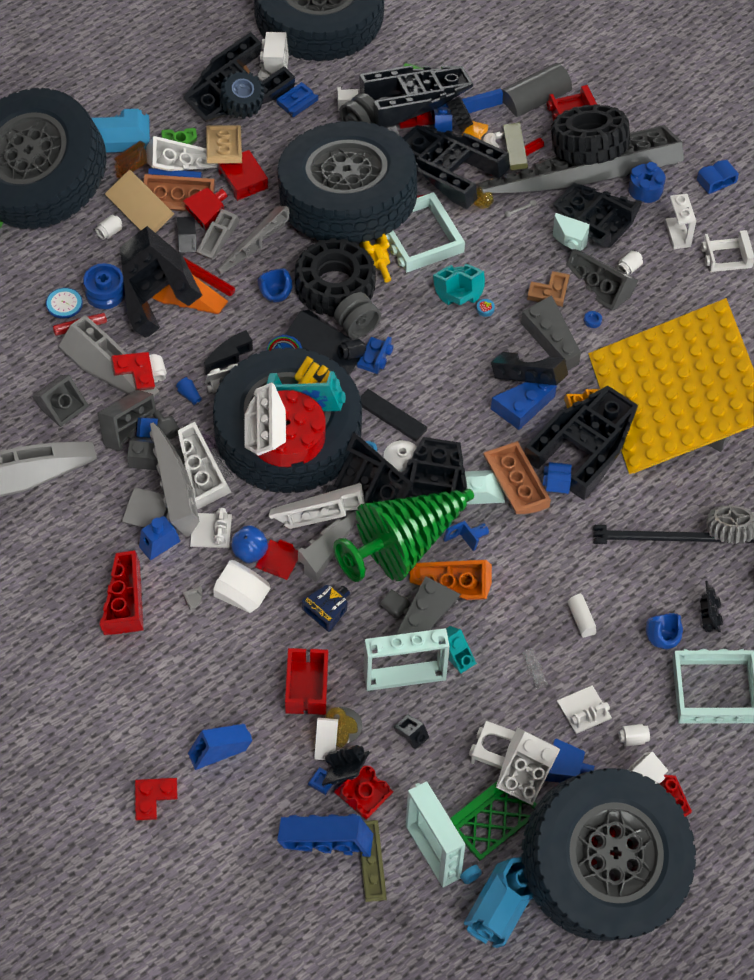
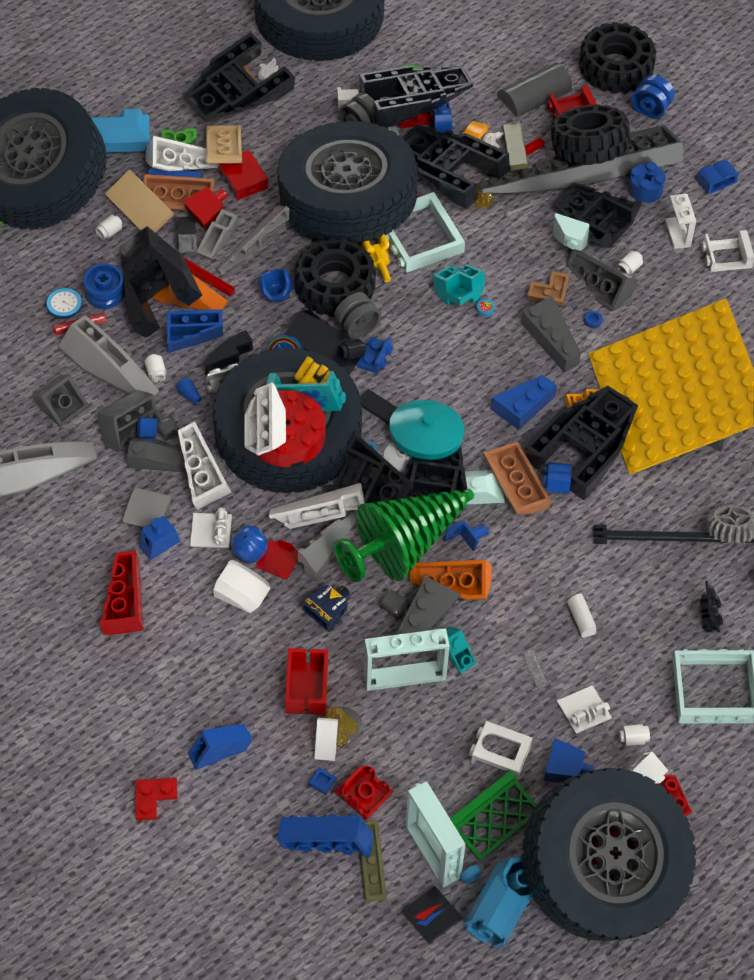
(131, 159): clear orange plate -> none
(135, 364): red plate -> none
(175, 484): light grey wedge -> none
(192, 328): none -> blue wedge
(193, 597): light grey tile -> none
(241, 94): black wheel -> none
(275, 51): white slope -> none
(297, 99): blue plate -> none
(345, 764): black hinge -> none
(412, 730): black bracket -> none
(426, 429): none -> teal dish
(432, 915): none -> black tile
(460, 113): black tyre -> none
(483, 100): blue tile -> none
(526, 766): white slope -> none
(546, 371): black arch -> none
(622, 40): none -> black tyre
(652, 96): none -> blue wheel
(664, 630): blue piece -> none

